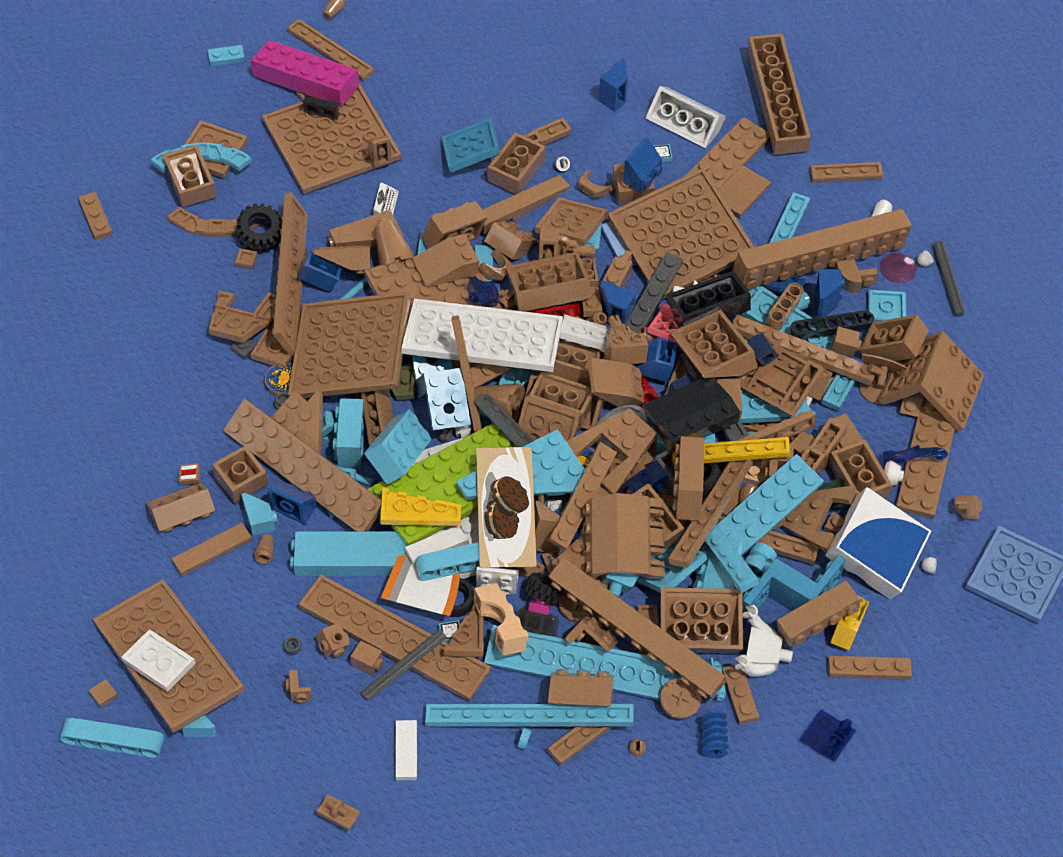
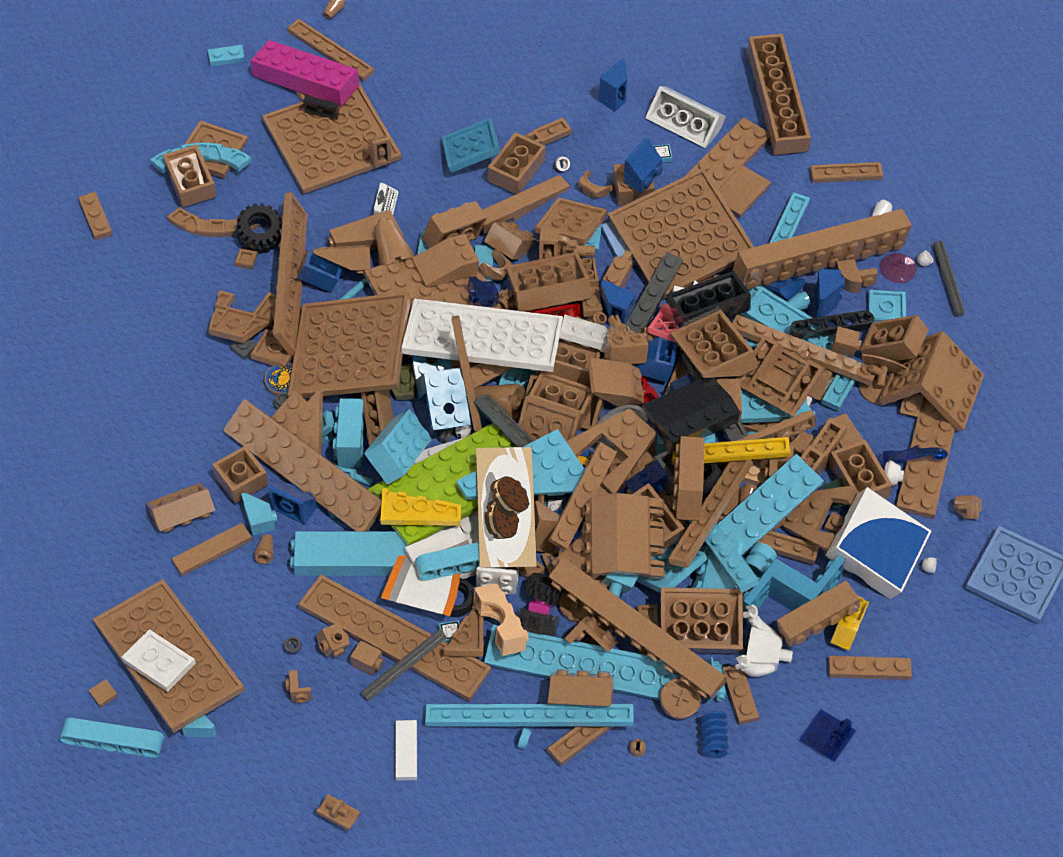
(189, 474): tile -> none
(763, 349): dark blue brick -> none
(790, 300): medium nougat beam -> none

